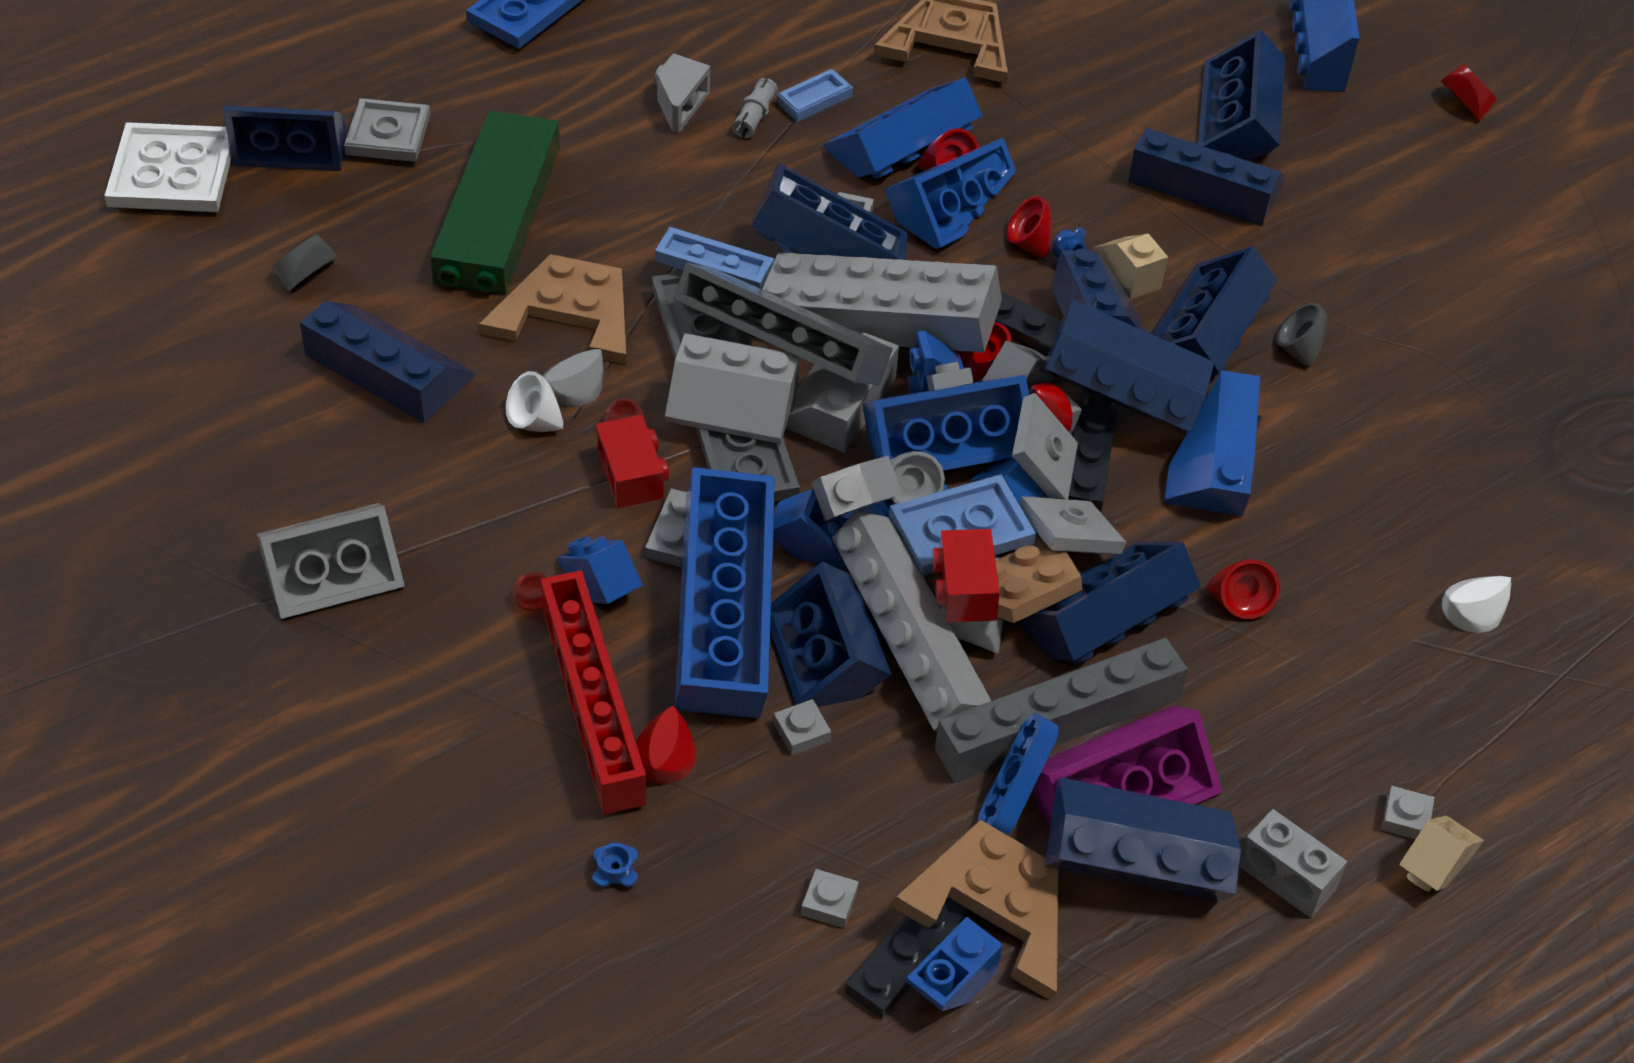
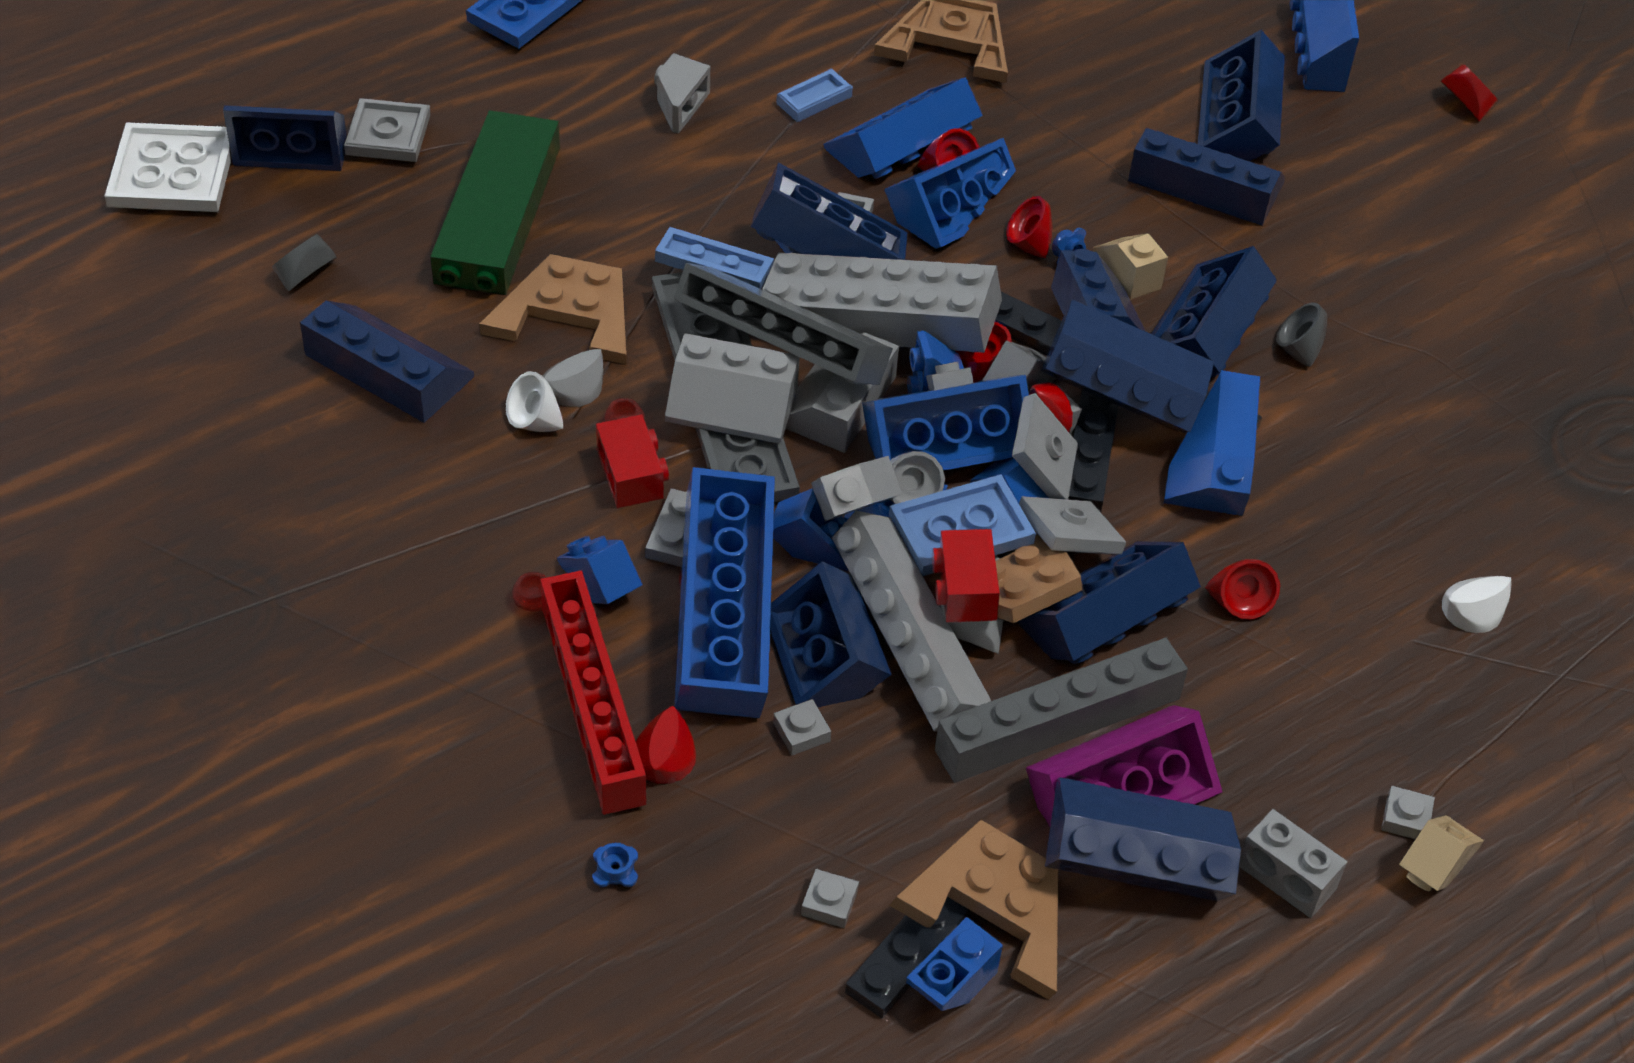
(330, 560): light grey slope -> none
(754, 108): light grey pin -> none
(1019, 773): blue beam -> none

